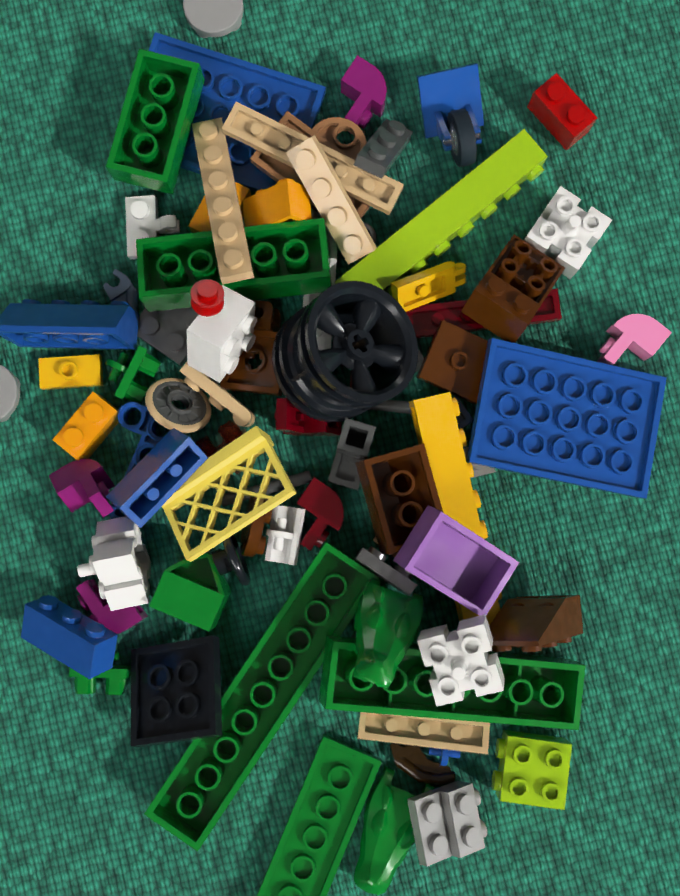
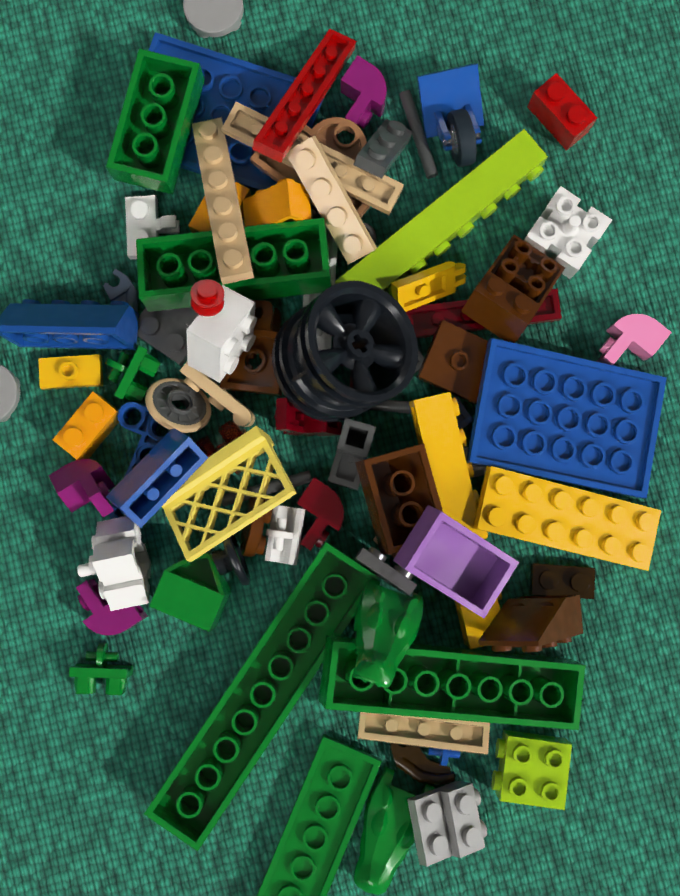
(69, 636): blue brick -> none
(176, 692): black plate -> none
(304, 96): none -> red plate
(418, 134): none -> dark grey piece
(461, 660): white brick -> none
(562, 580): none -> dark brown plate
(566, 518): none -> yellow plate

